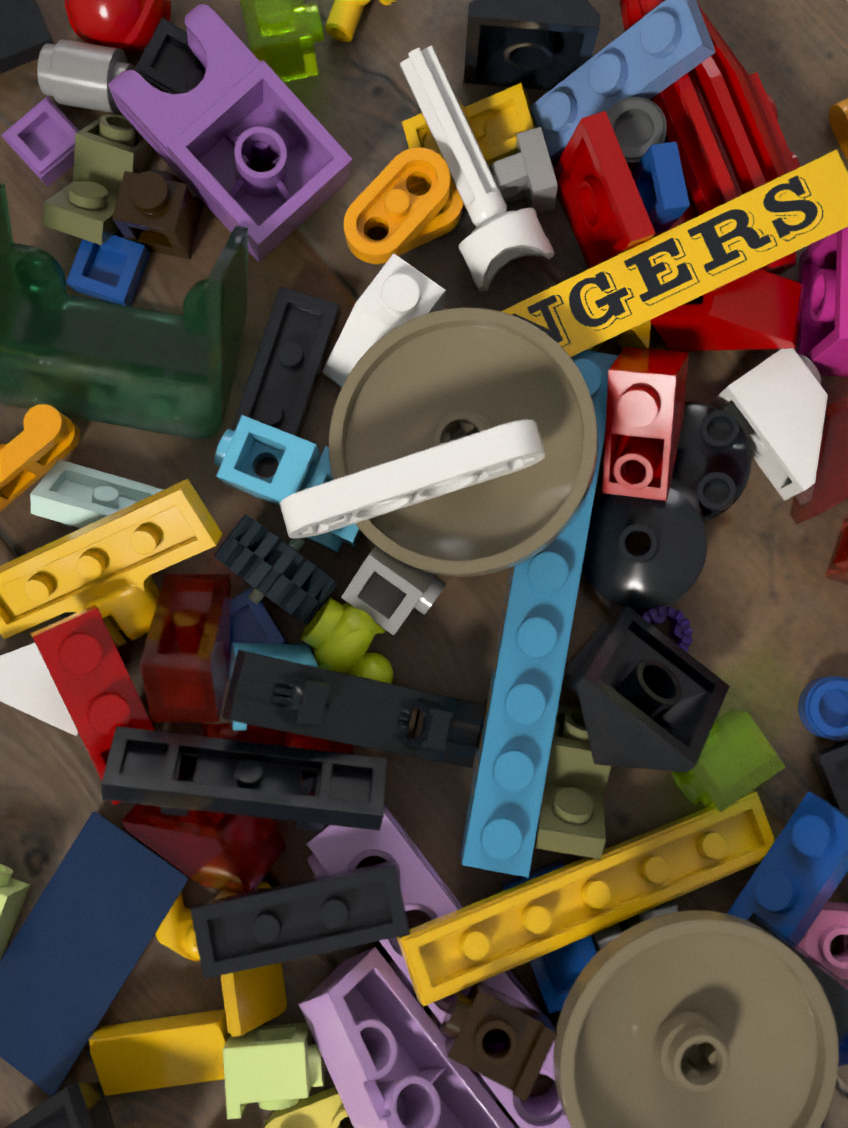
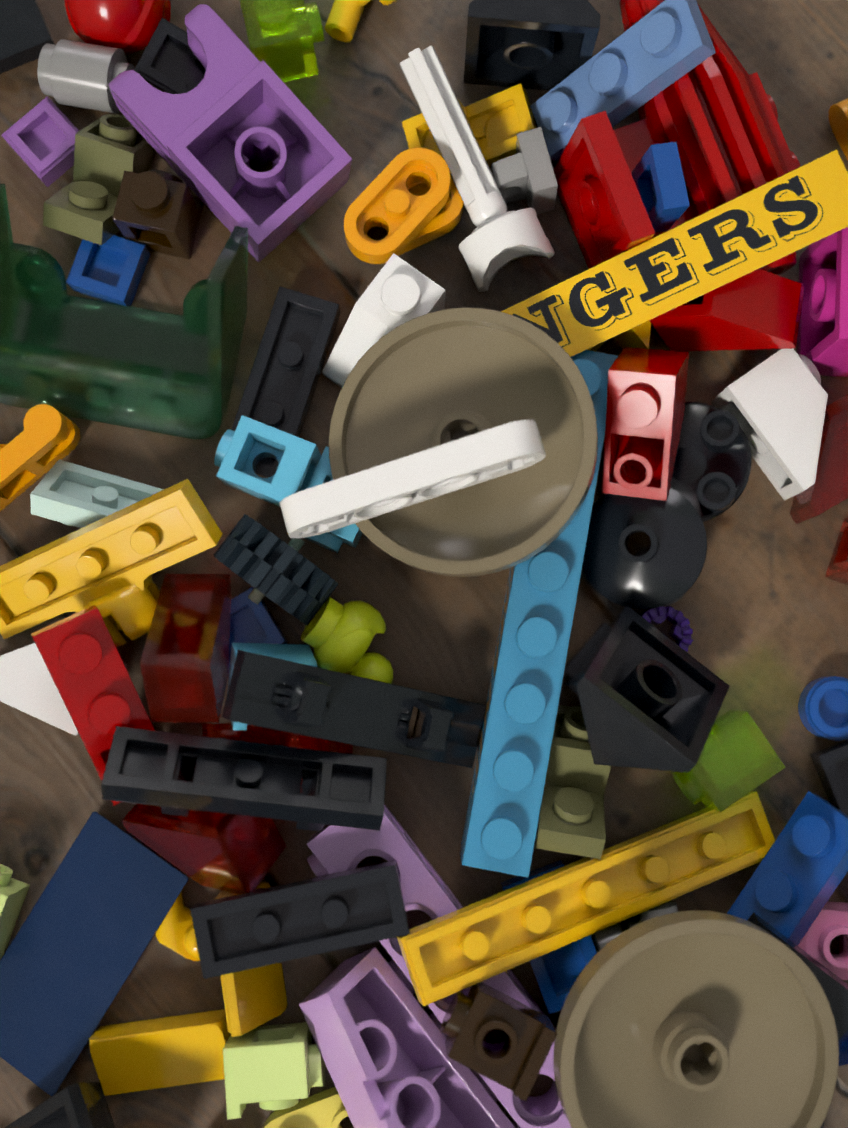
(391, 590): light grey brick -> none
(637, 126): dark grey tile -> none

